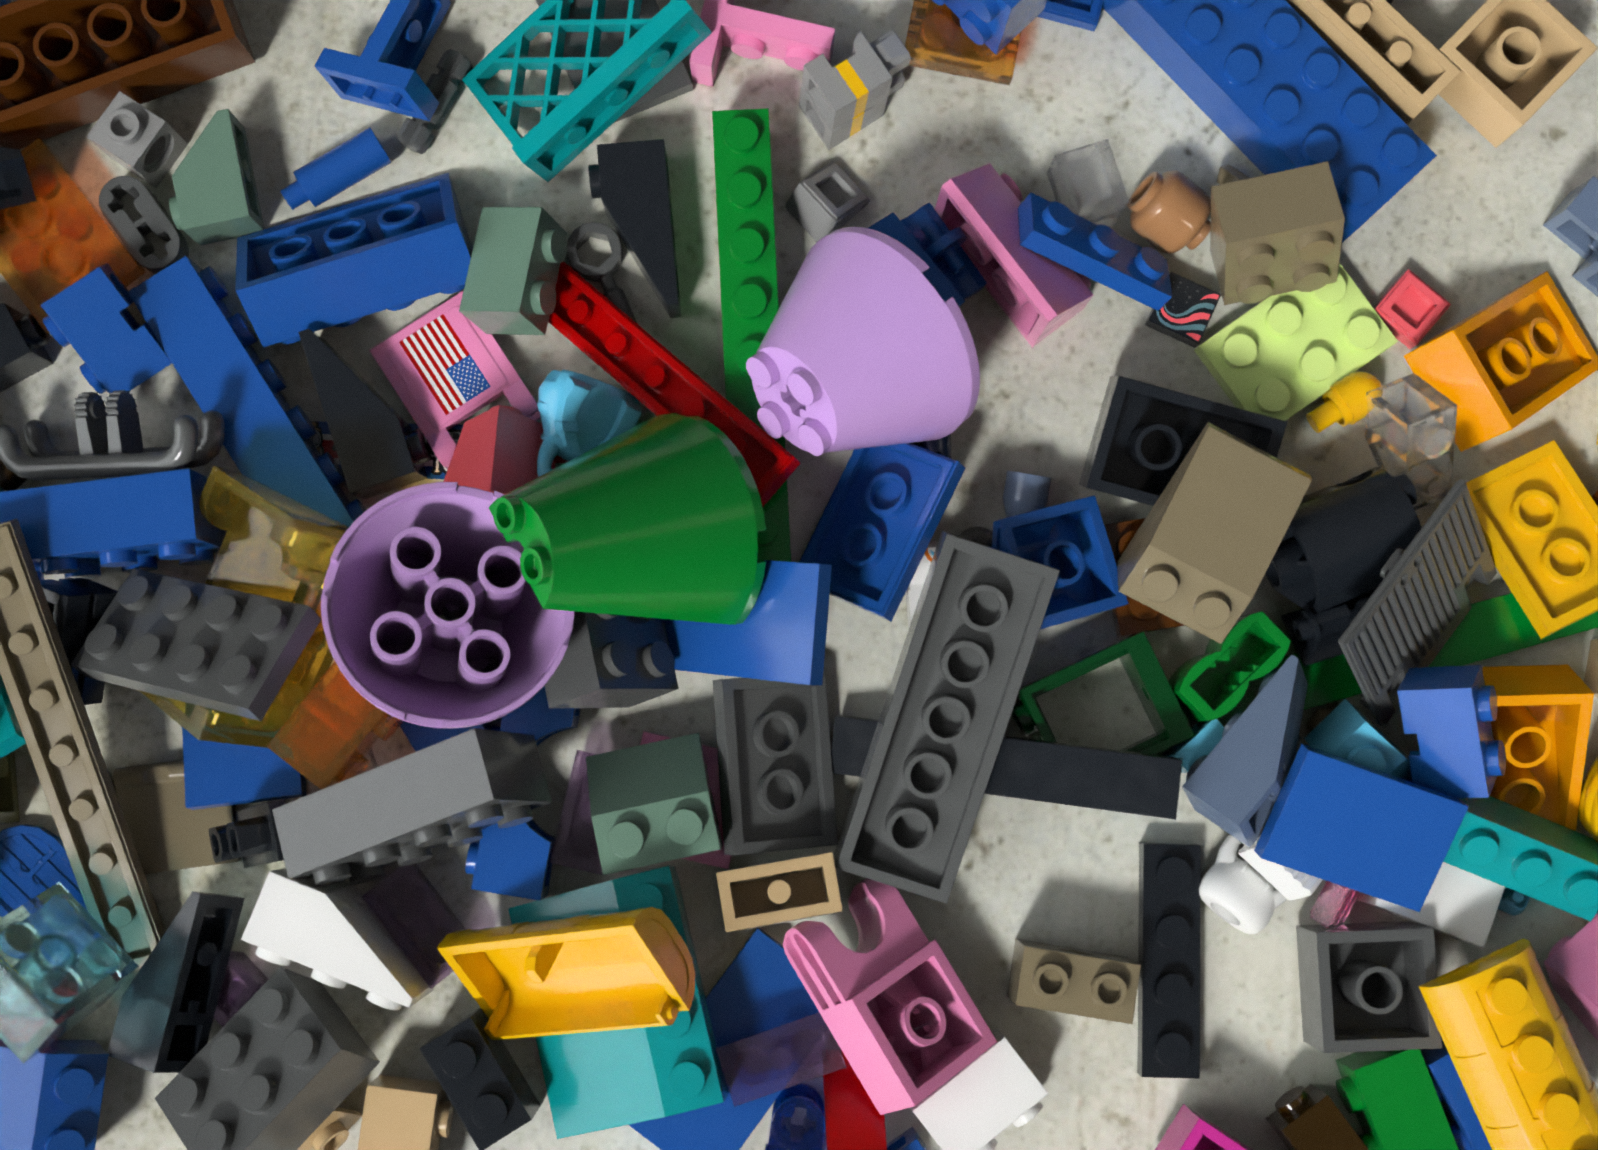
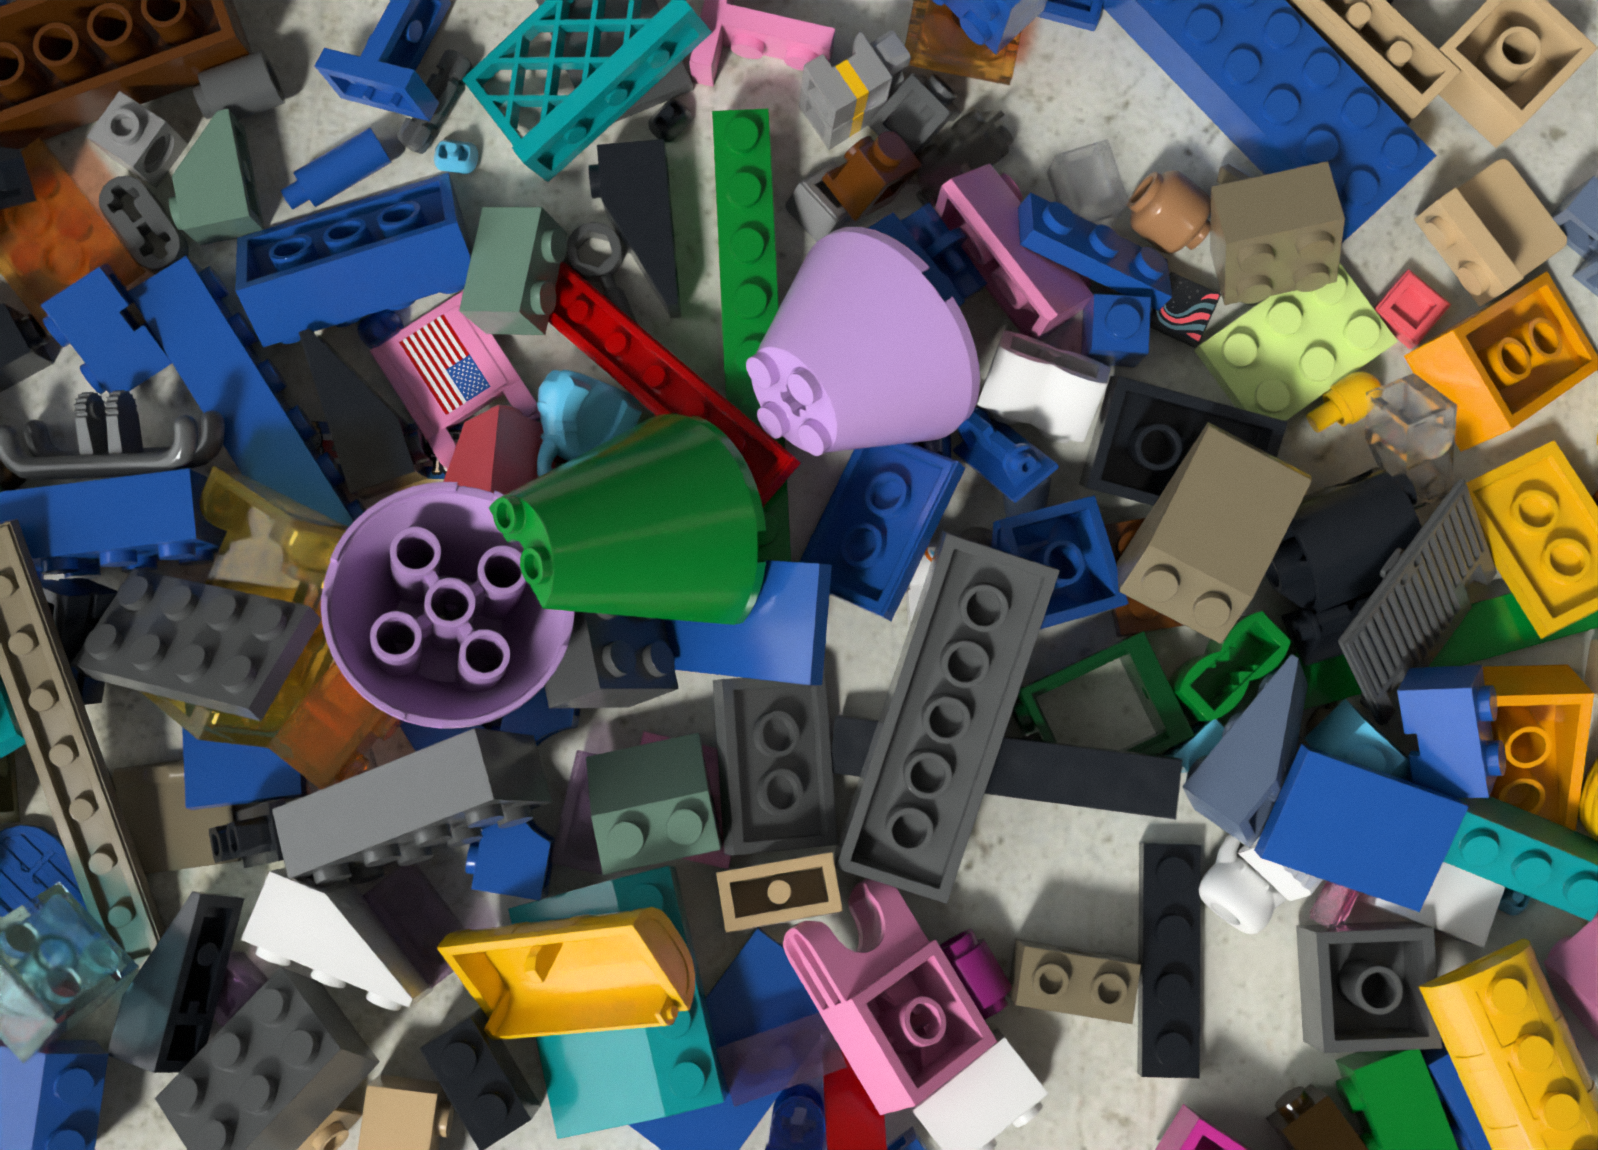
(241, 85): none -> dark grey brick
(379, 328): none -> clear blue rock
(456, 156): none -> medium azure rock
(670, 120): none -> black rock
(872, 174): none -> reddish brown brick
(917, 111): none -> dark grey bracket
(973, 142): none -> clear smoke hinge
(978, 971): none -> magenta brick
(1002, 455): none -> blue hinge
(1043, 387): none -> white brick
(1116, 329): none -> blue brick
(1492, 231): none -> tan bracket

